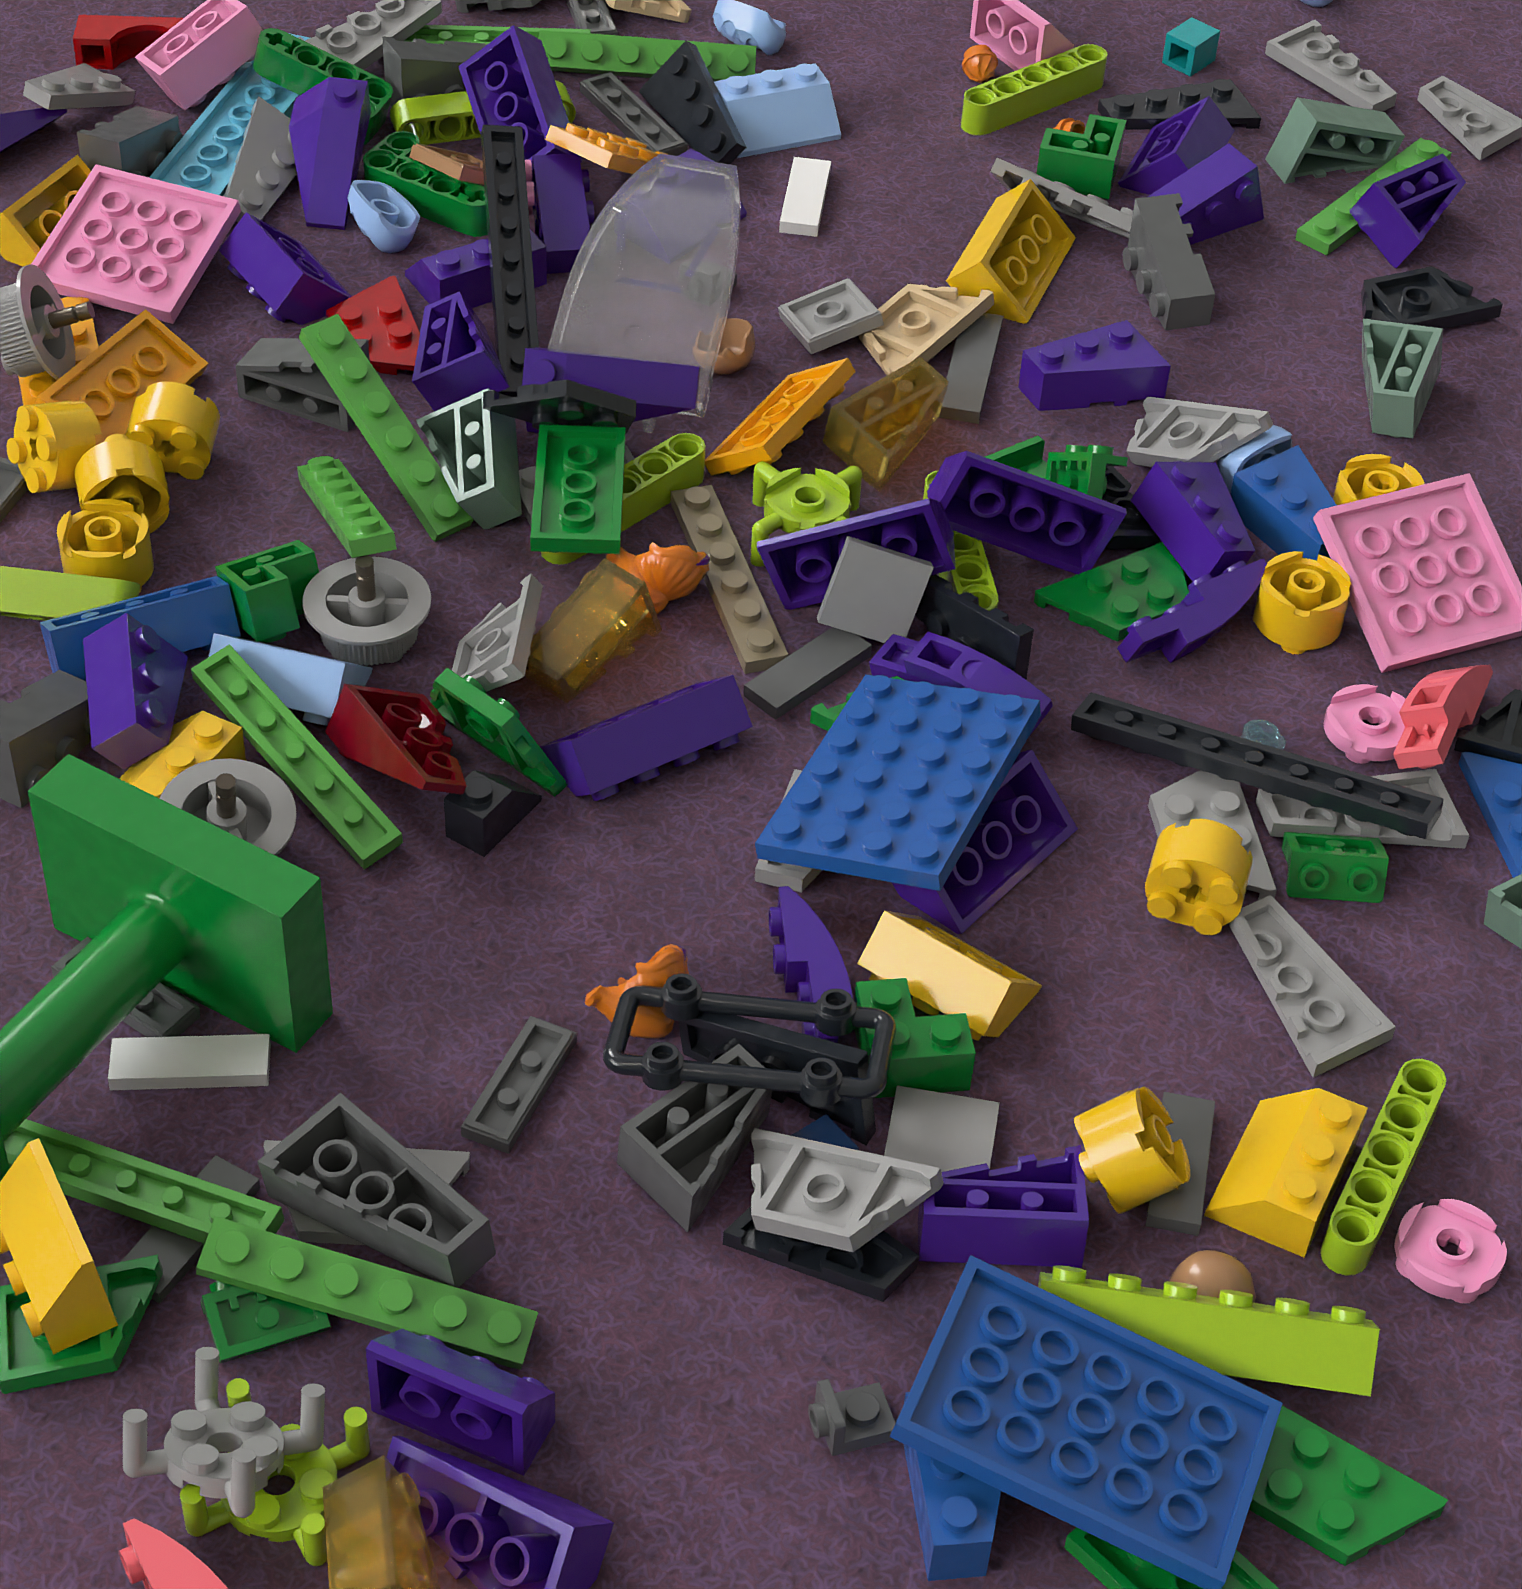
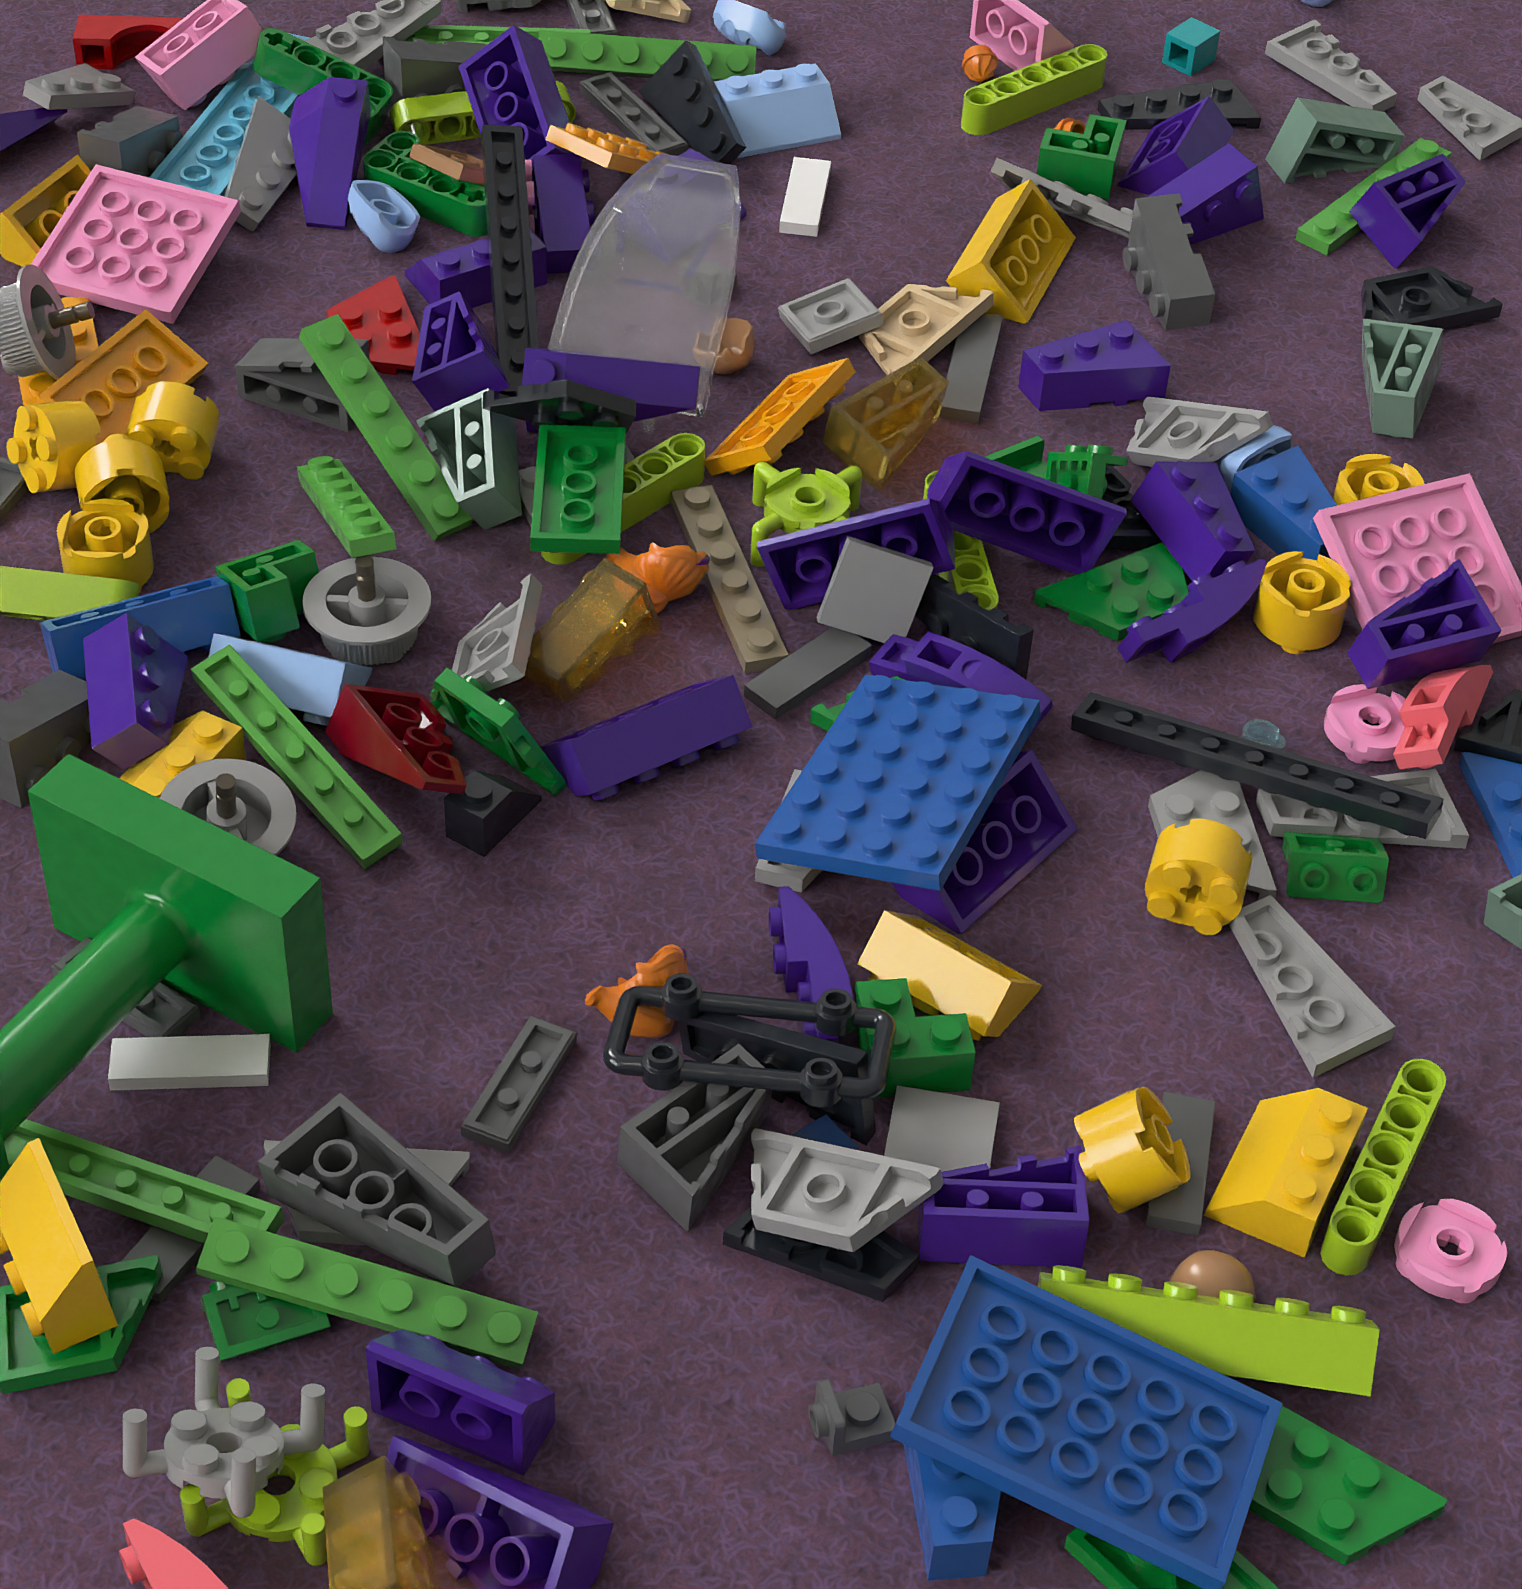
(281, 272): dark purple slope -> none
(1426, 632): none -> dark purple wedge

